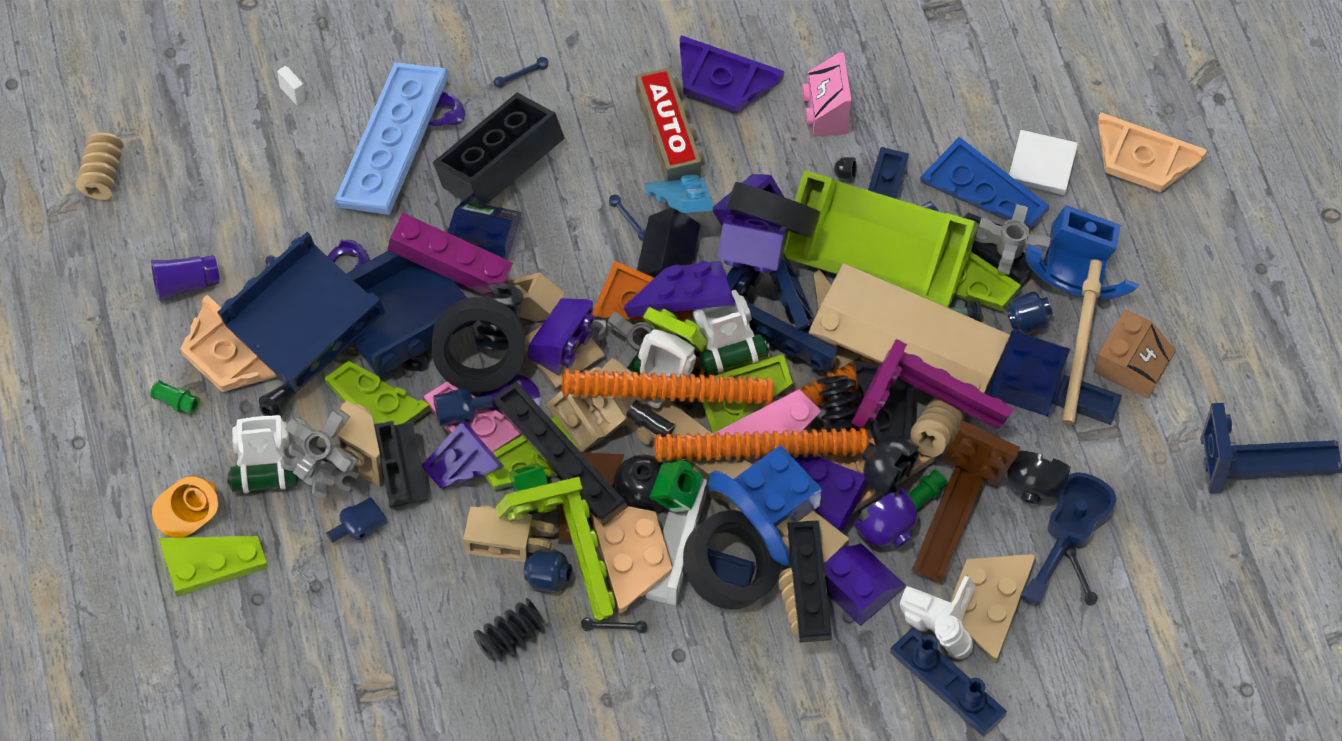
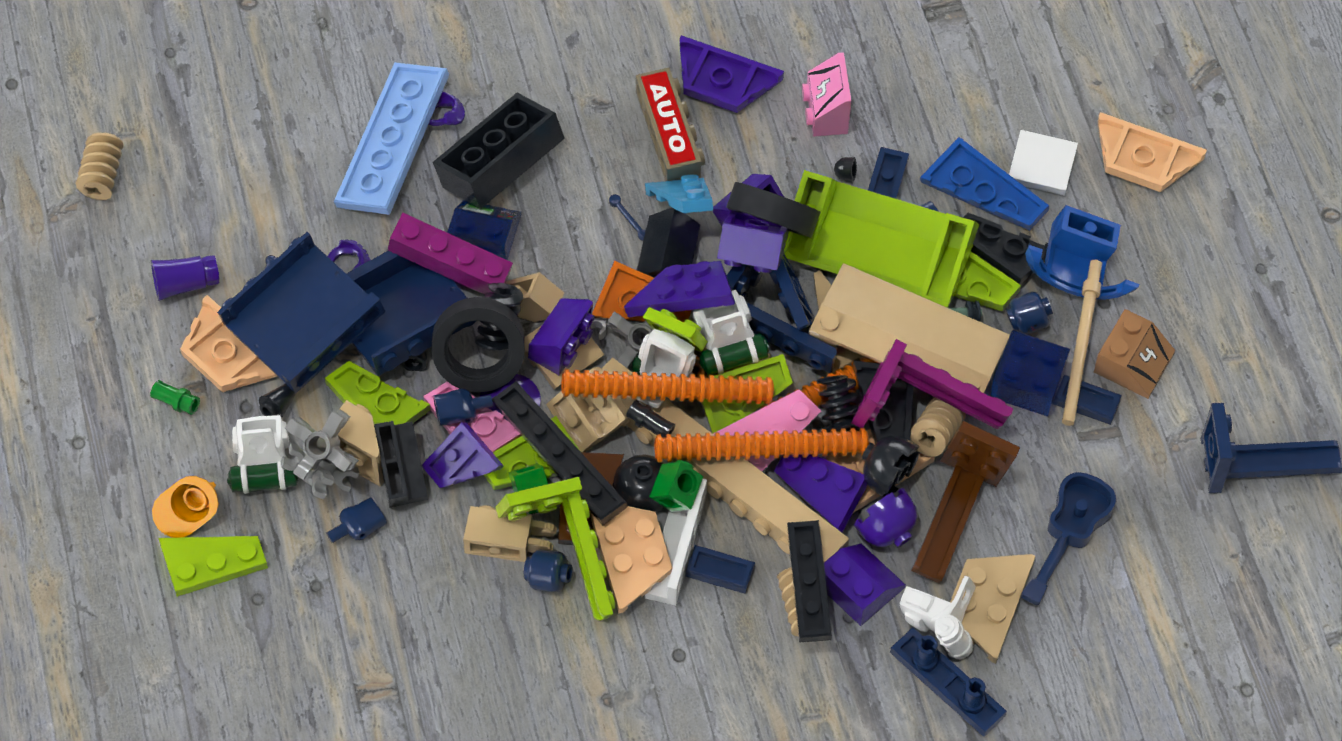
(291, 85): white tile -> none
(510, 630): black piece -> none
(542, 63): dark blue hinge -> none
(587, 625): black hinge -> none
(706, 581): black tyre -> none
(769, 495): blue piece -> none
(928, 488): green pin -> none
(1011, 238): light grey pin -> none
(1037, 477): black cylinder -> none
(1090, 597): black hinge -> none

